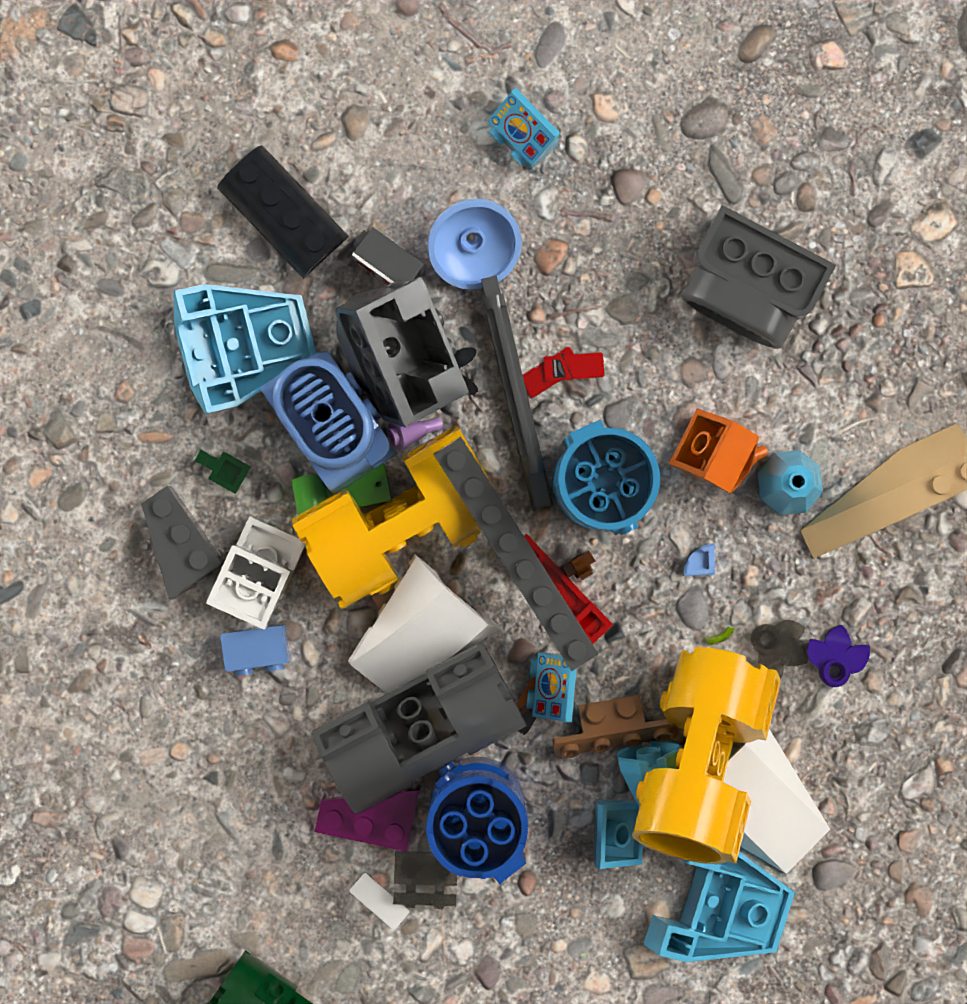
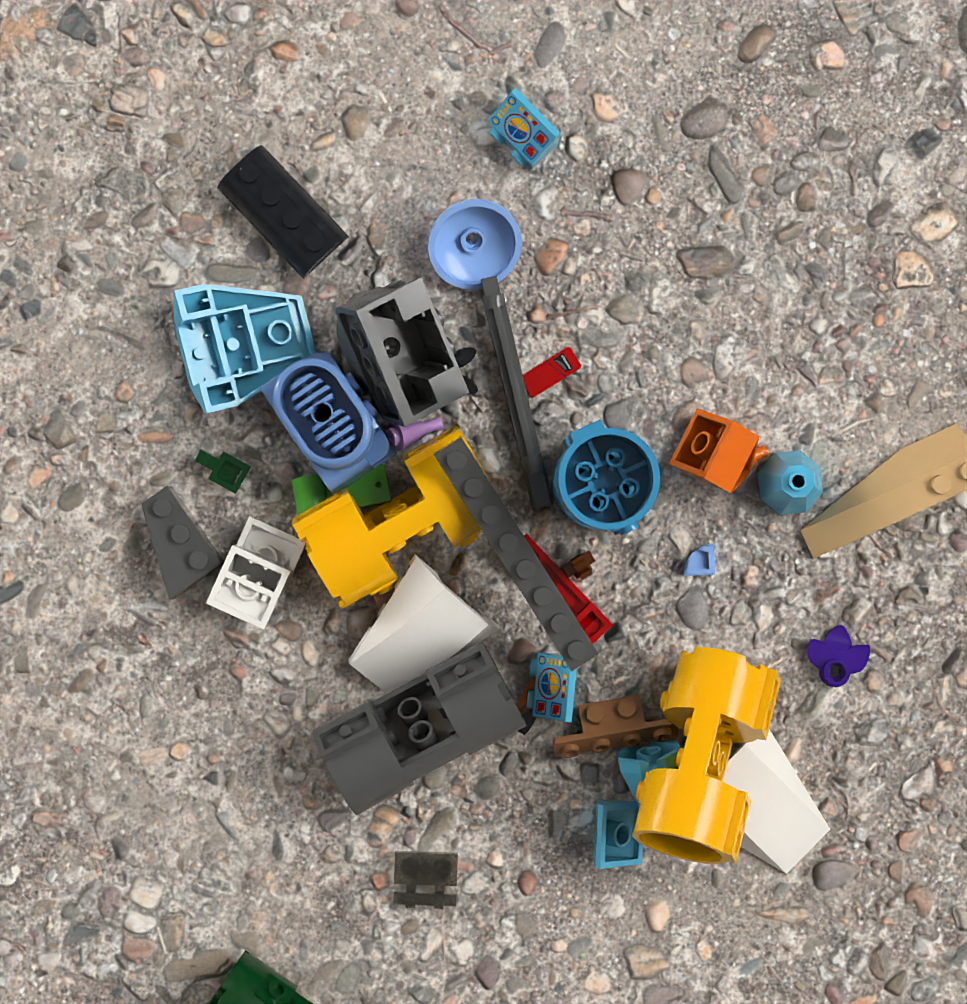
(254, 649): medium blue brick -> none
(379, 901): white sticker -> none
(382, 825): magenta wing -> none
(385, 258): dark grey piece -> none
(478, 819): blue cylinder -> none
(574, 366): red sticker -> none
(726, 914): medium azure wedge -> none
(727, 633): lime leg -> none
(754, 279): dark grey brick -> none
(783, 648): clear smoke plate -> none

